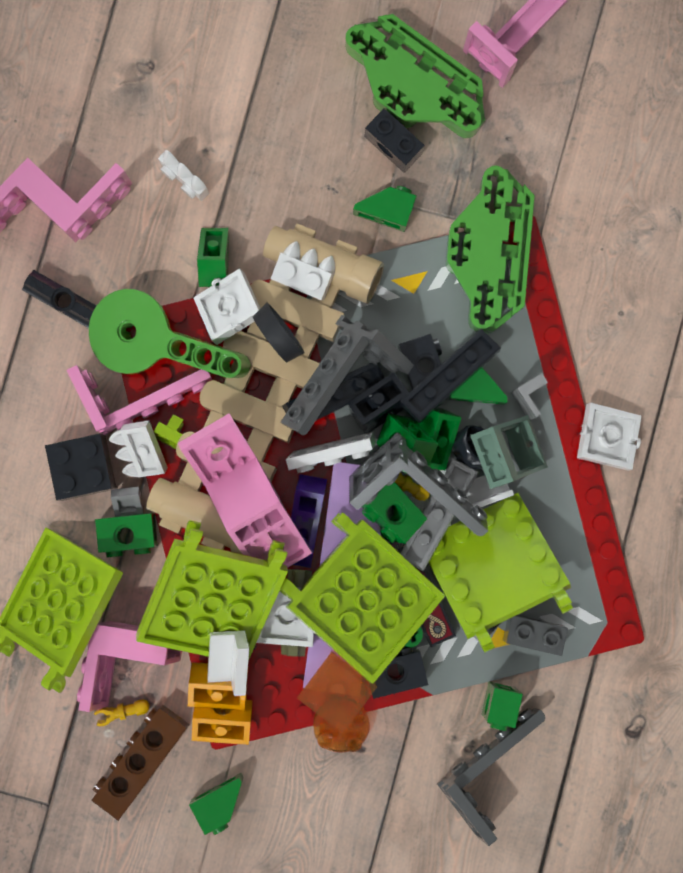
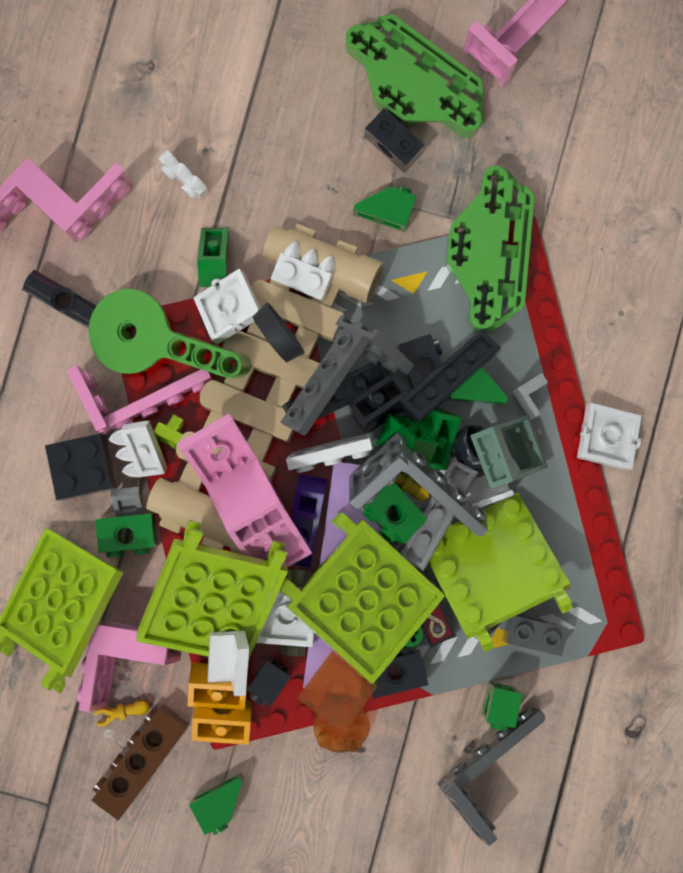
(269, 681): none -> black brick

